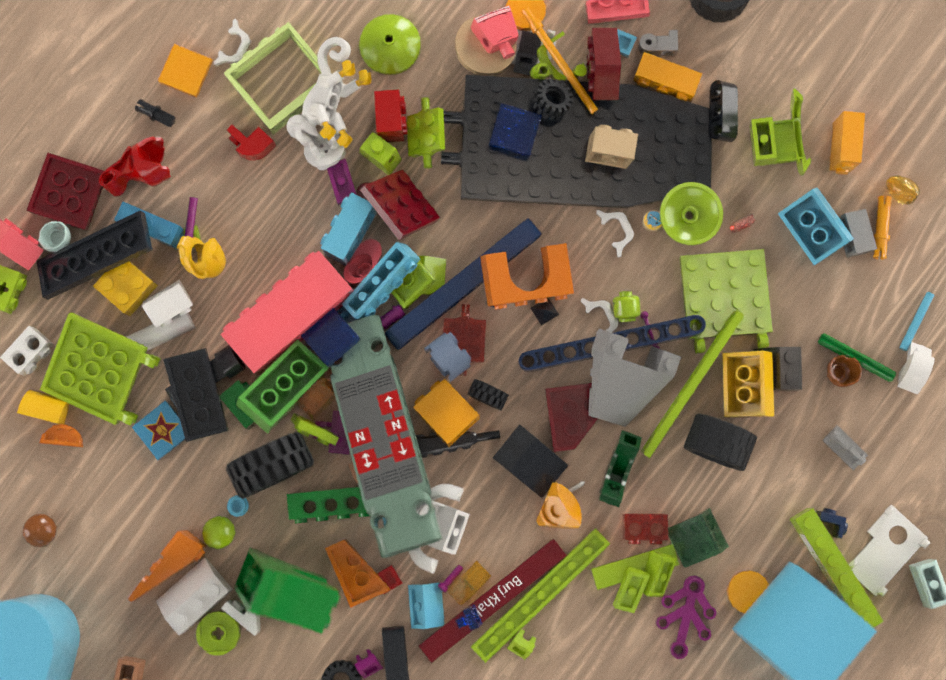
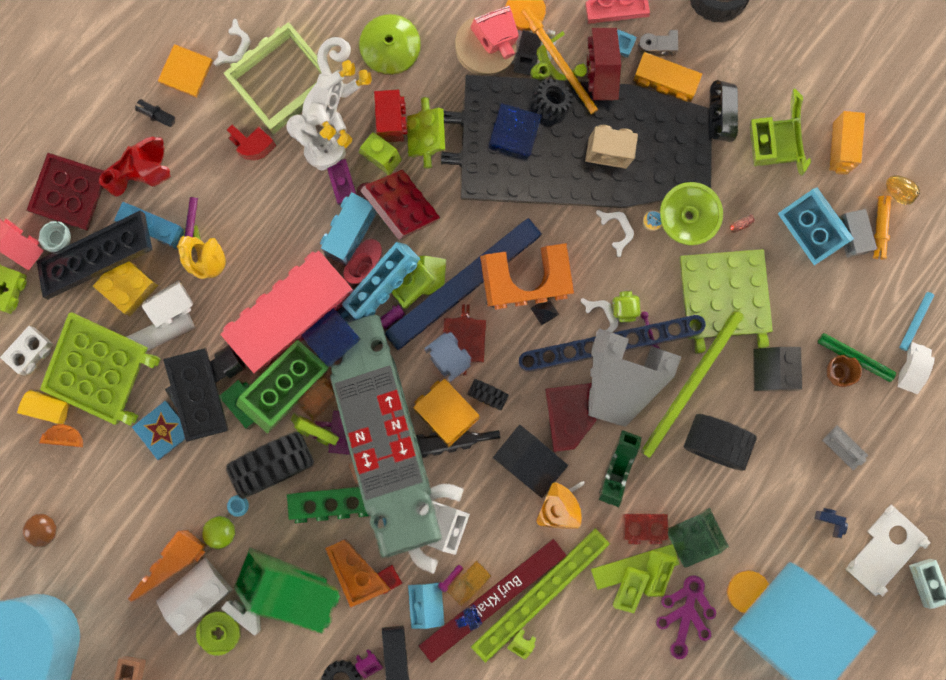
(748, 384): yellow brick -> none
(834, 565): lime brick -> none

